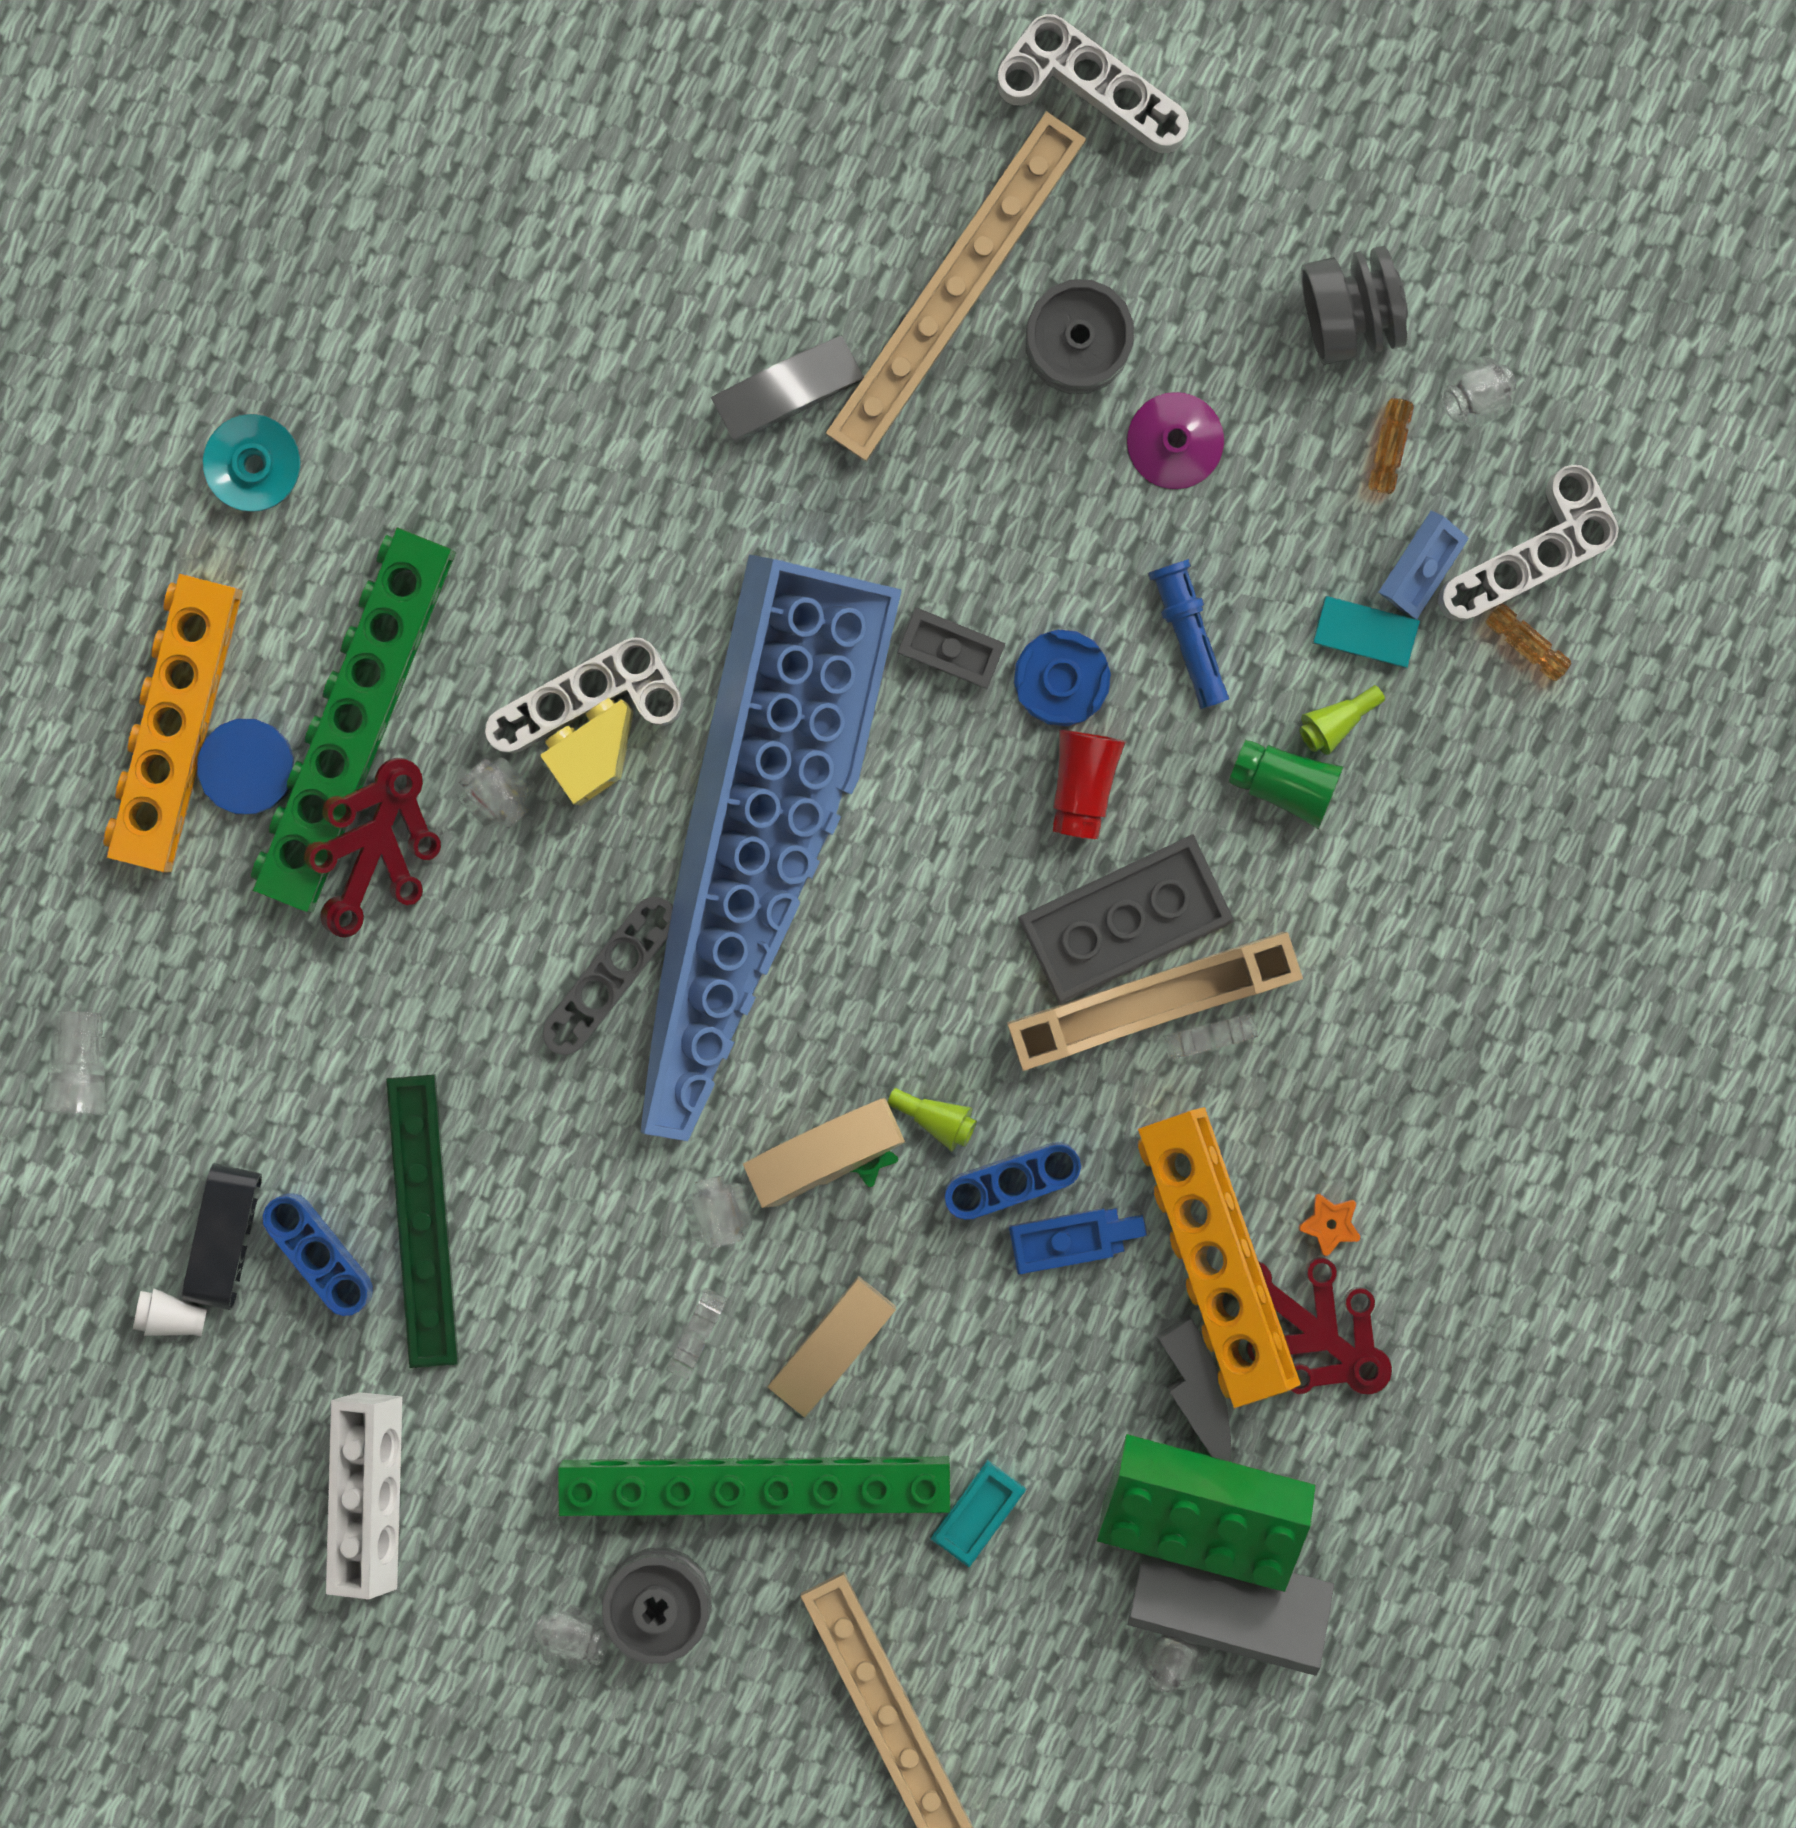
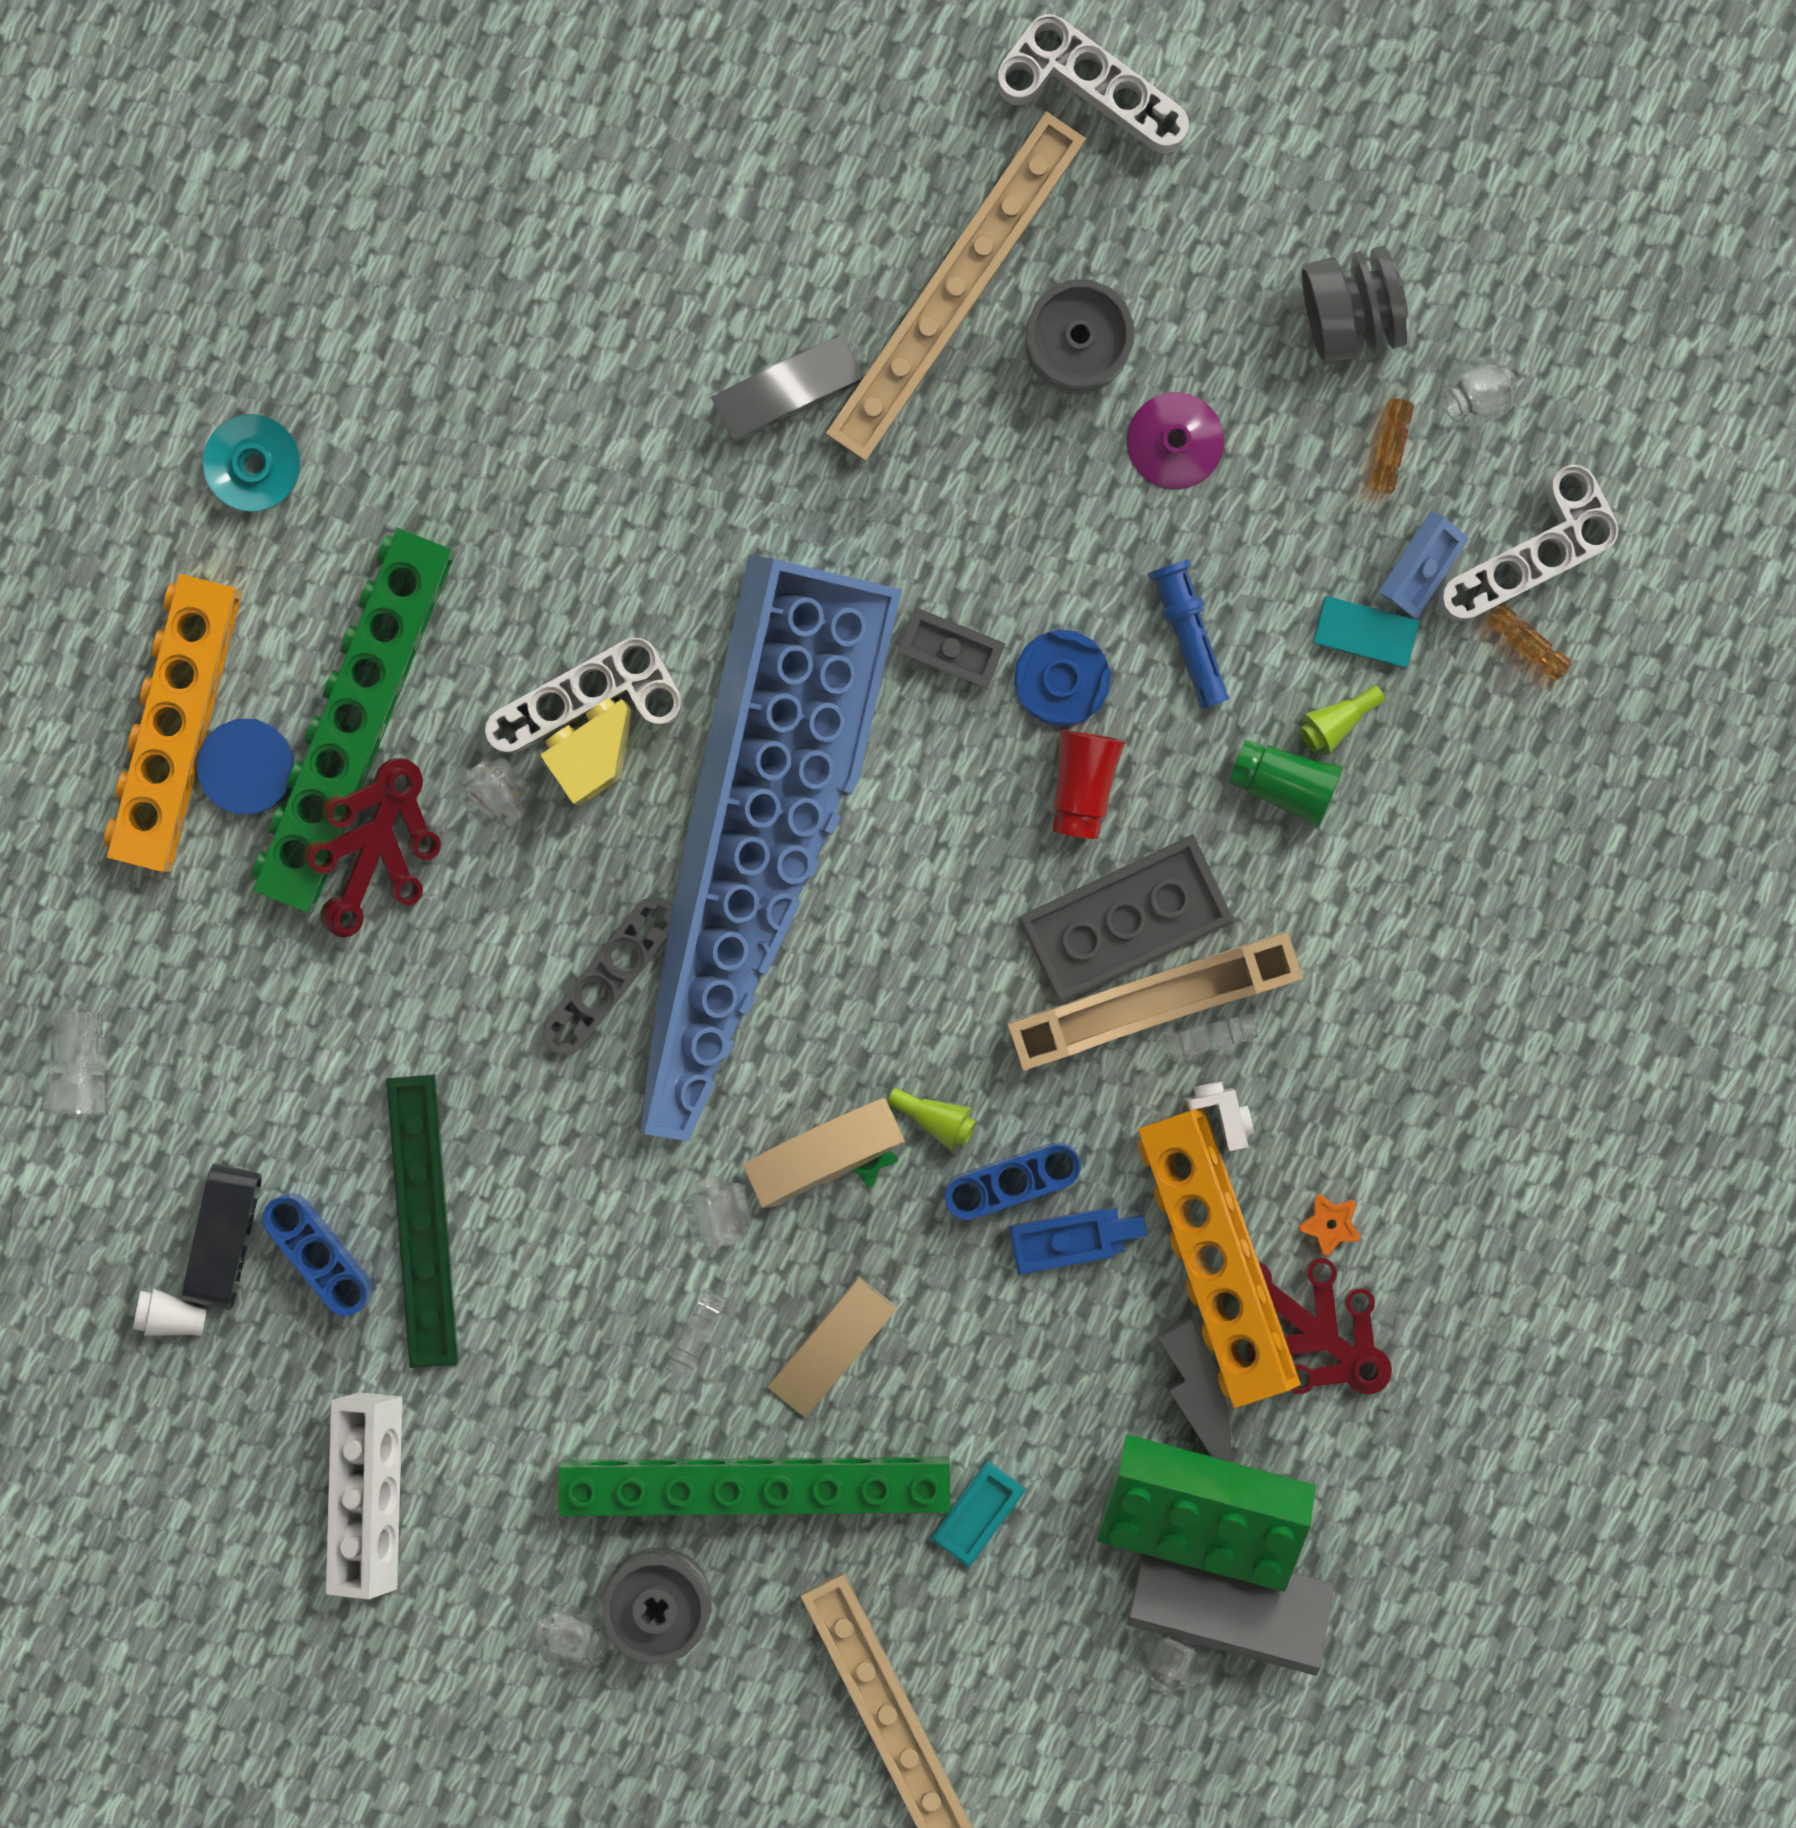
(1234, 1120): none -> white bracket

